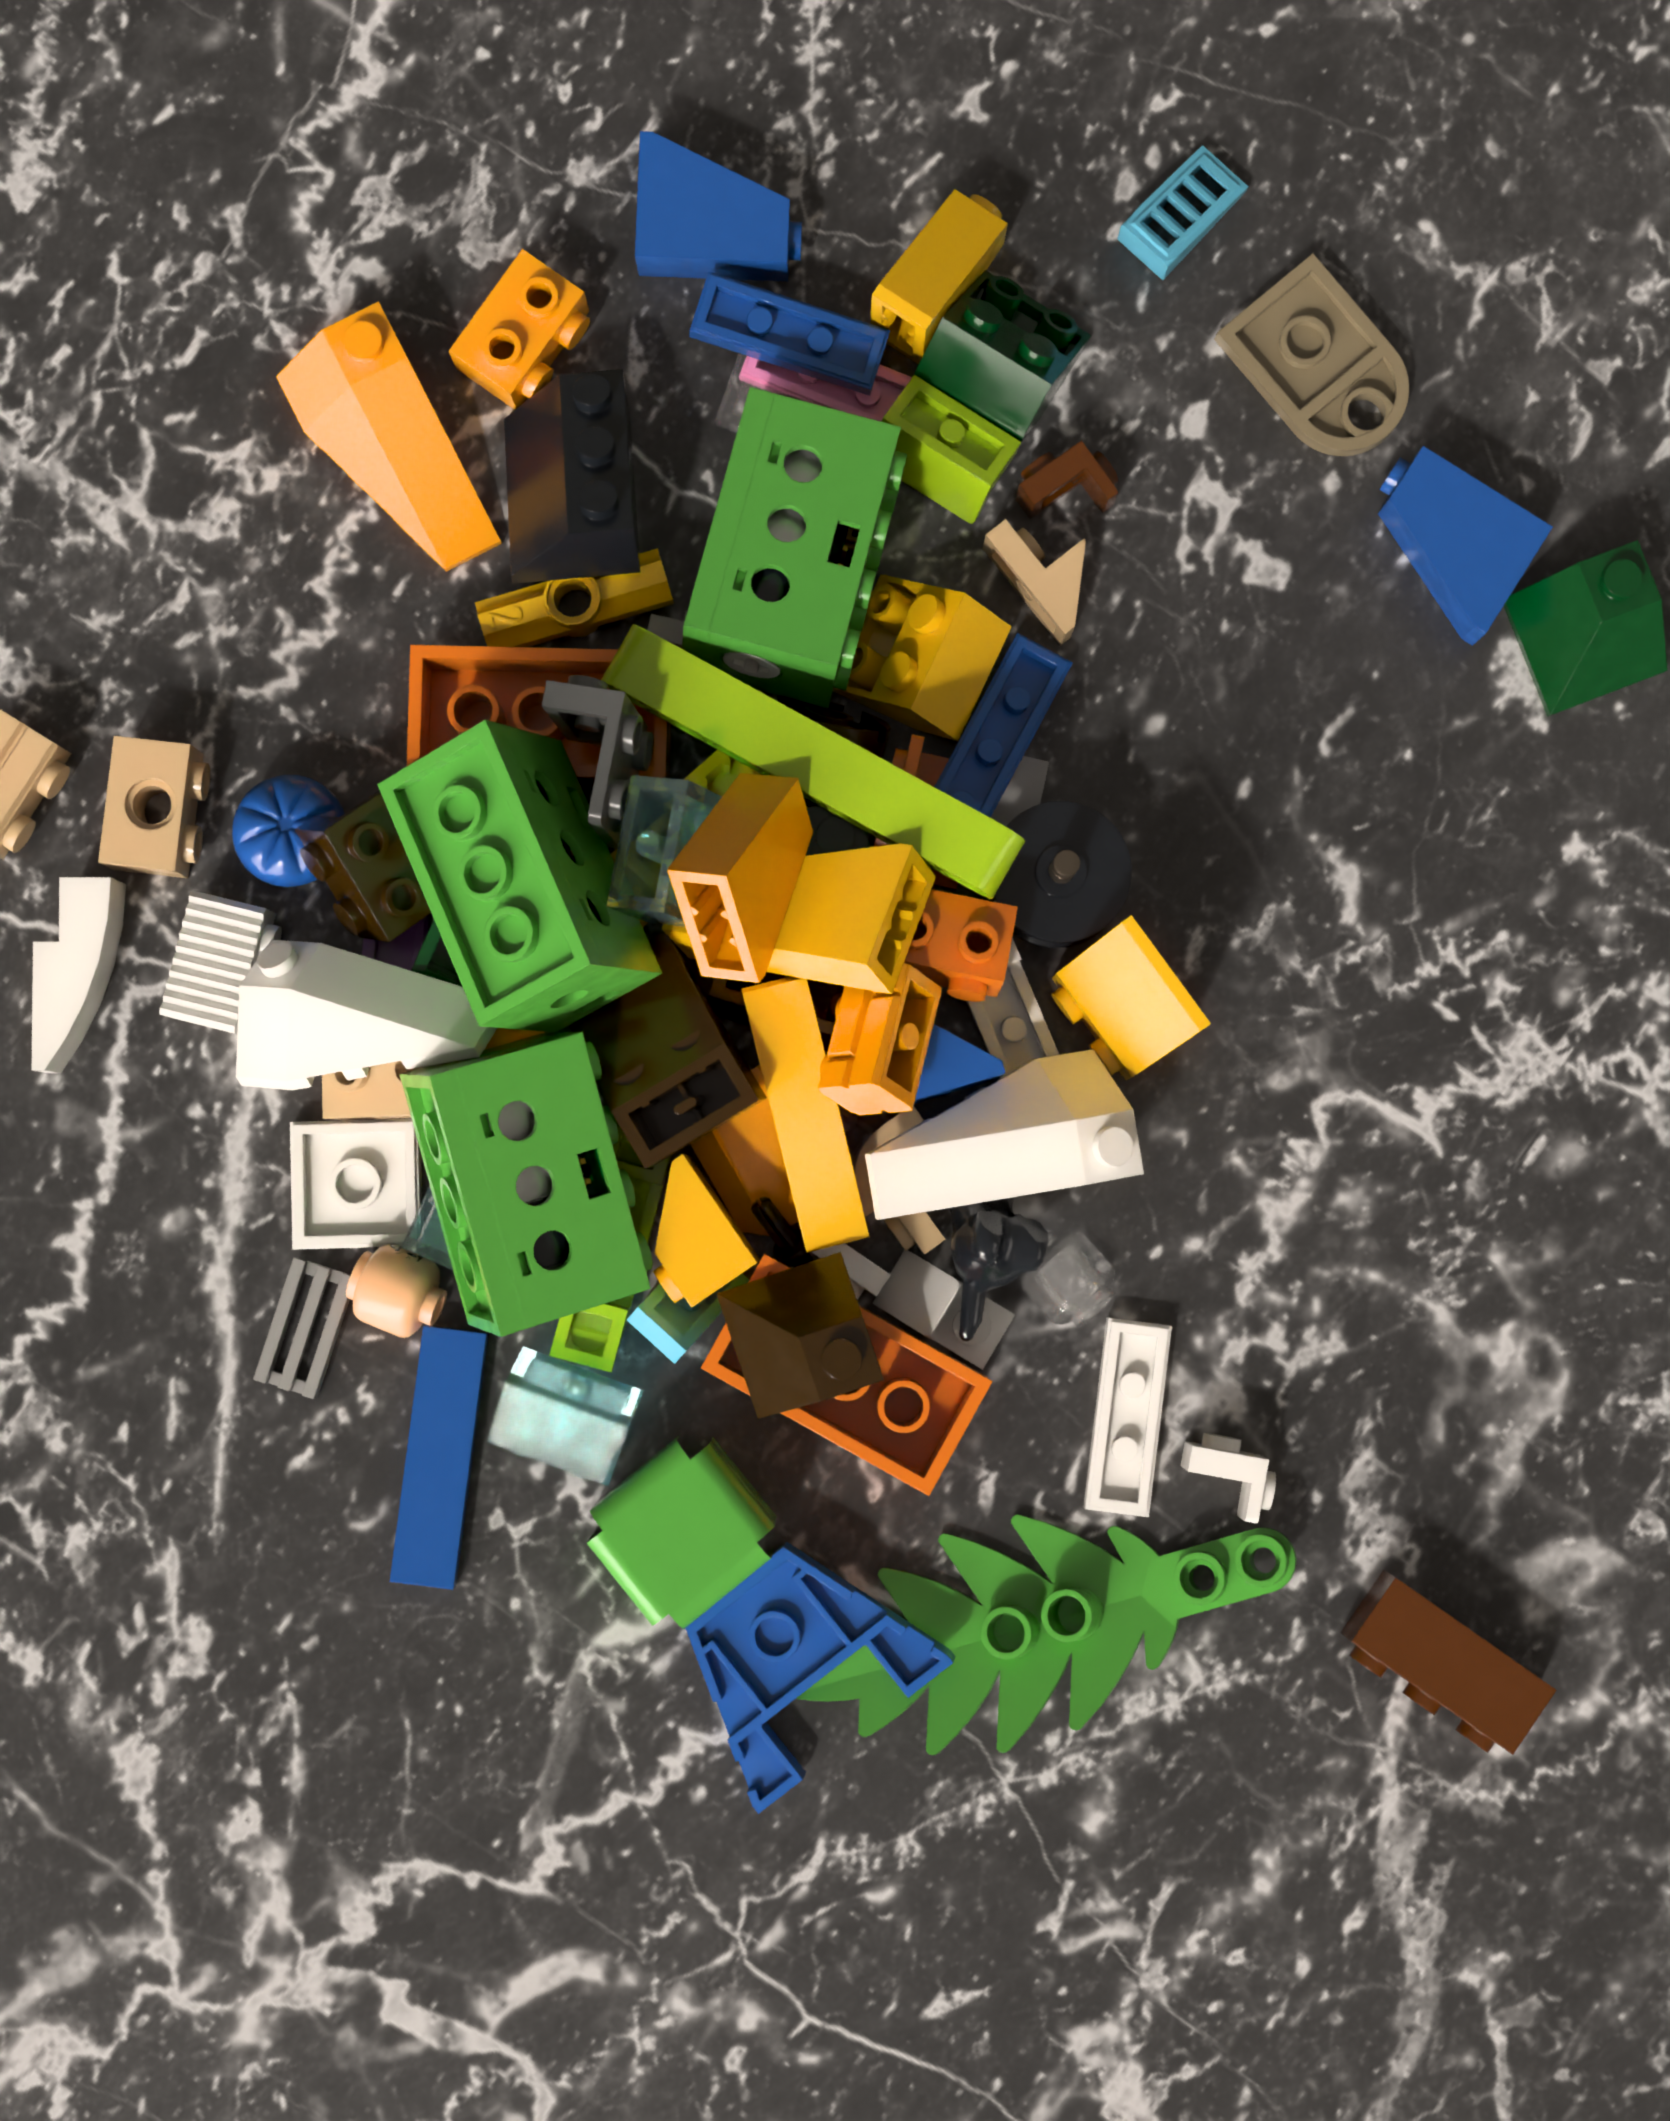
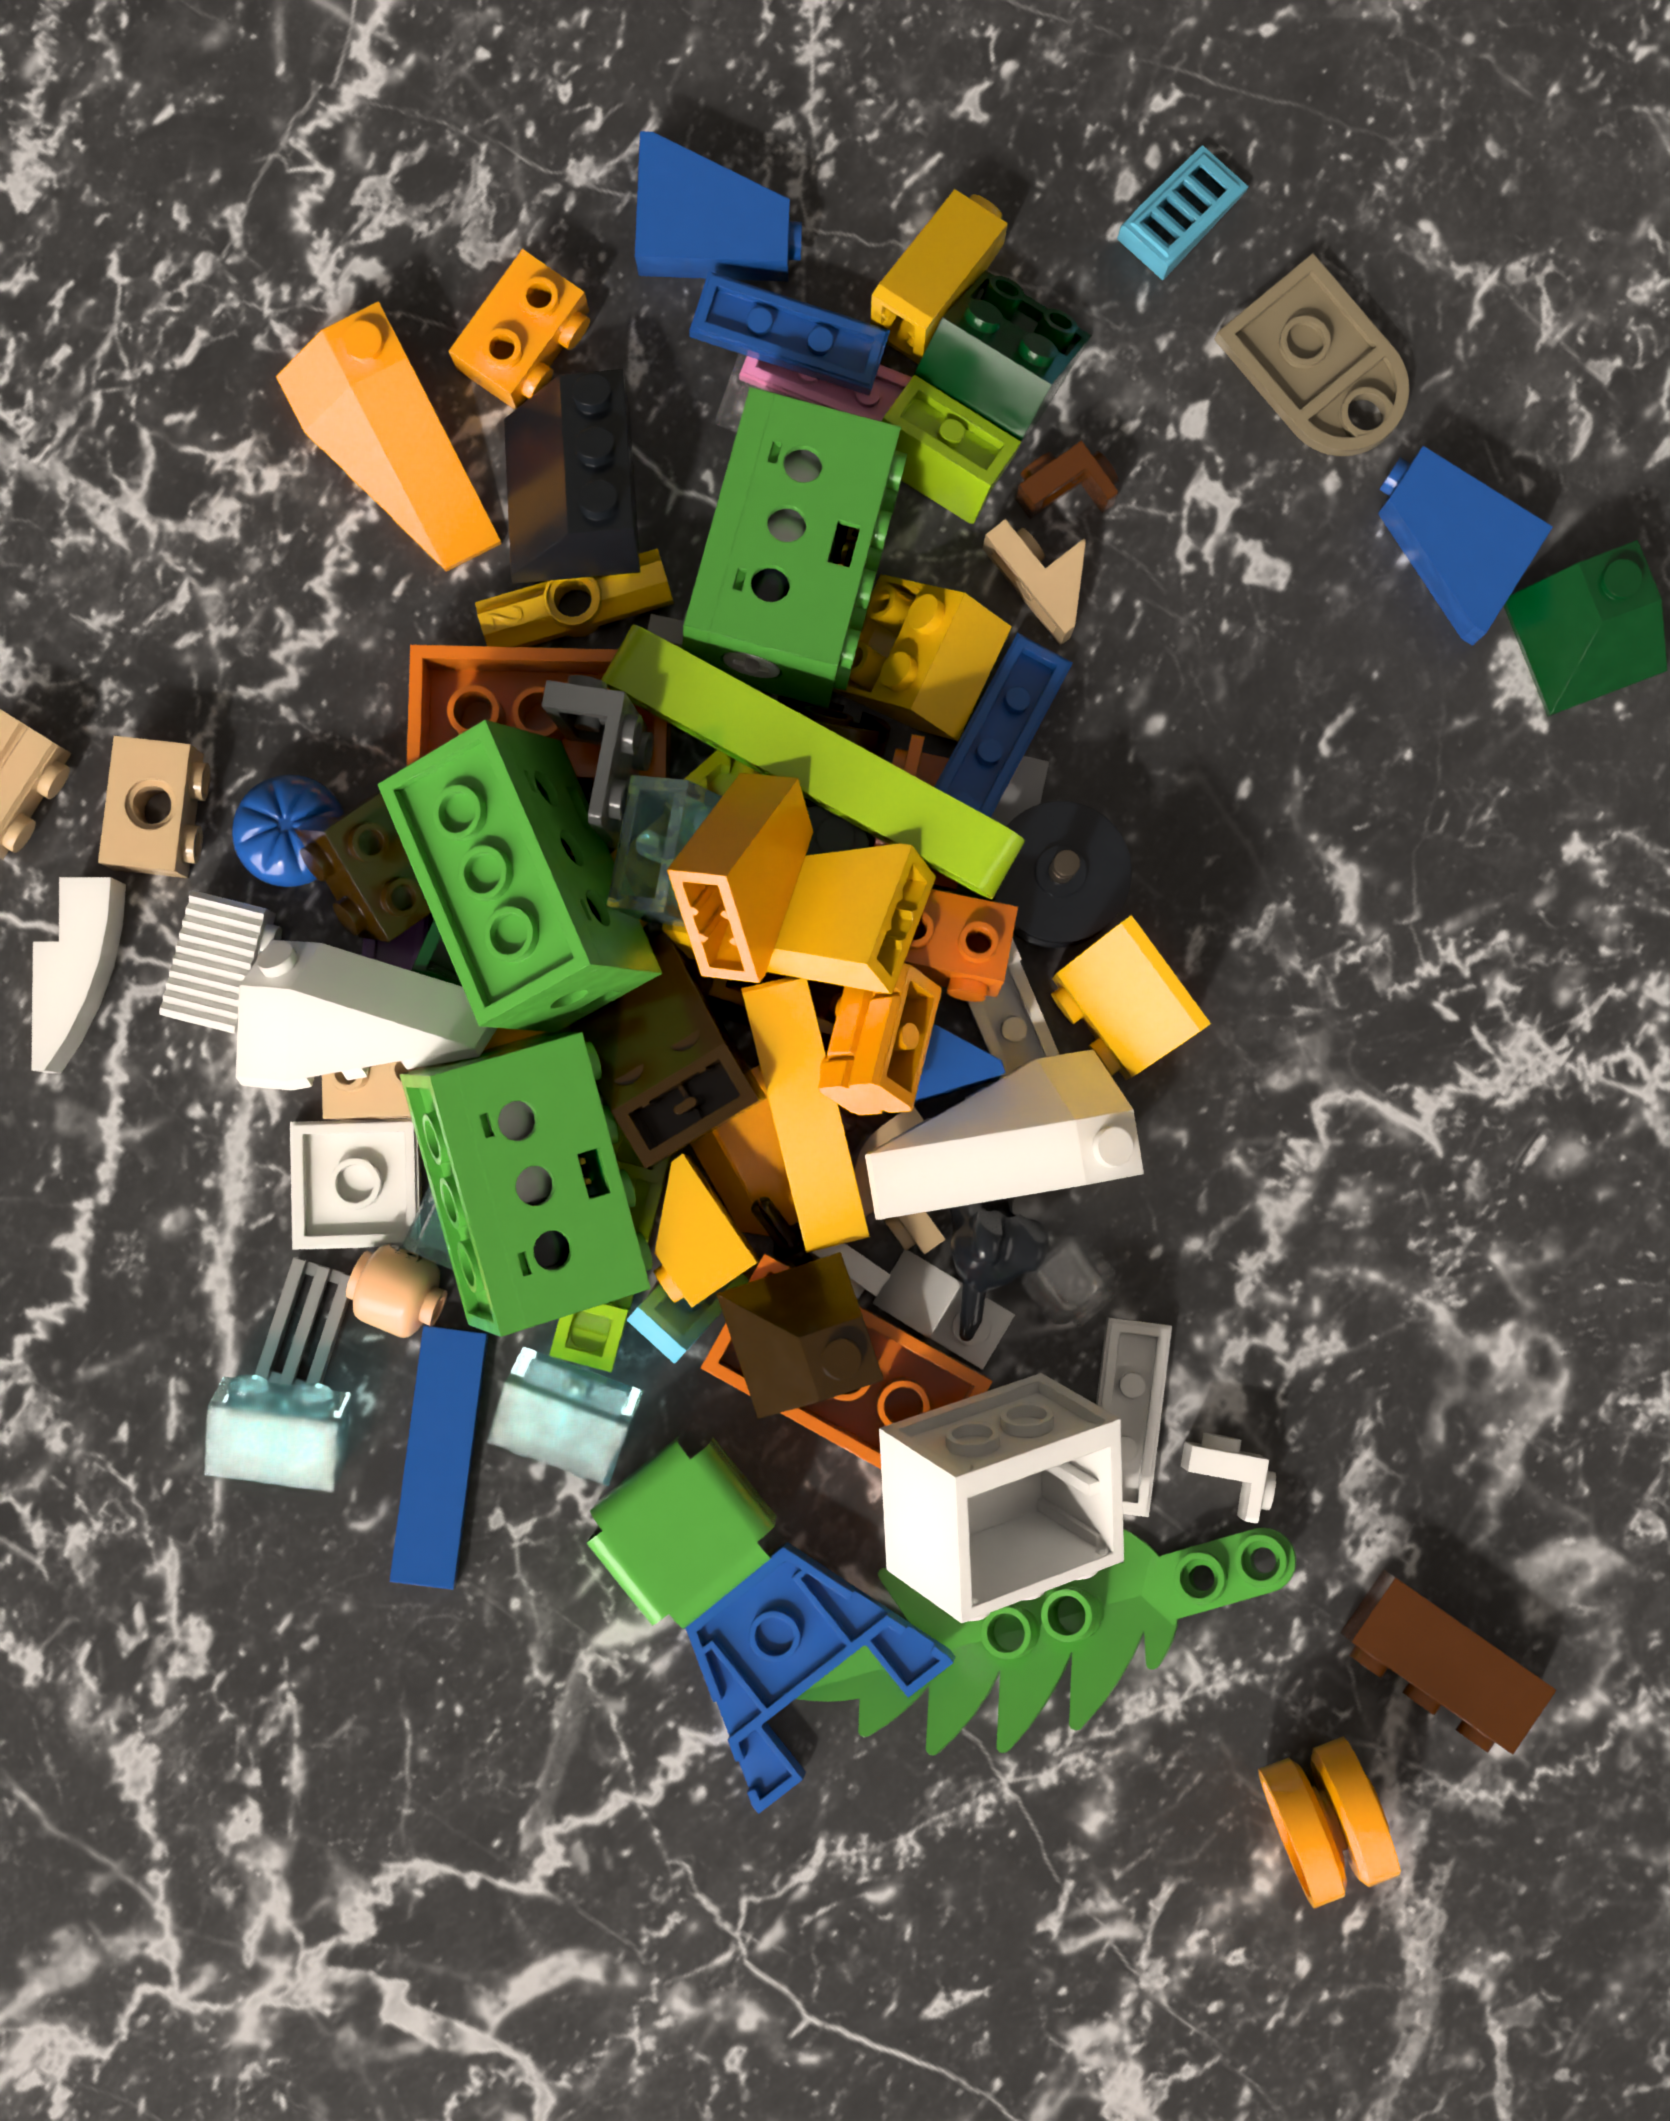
(277, 1432): none -> clear light blue brick
(1002, 1496): none -> white container
(1330, 1821): none -> light orange wheel

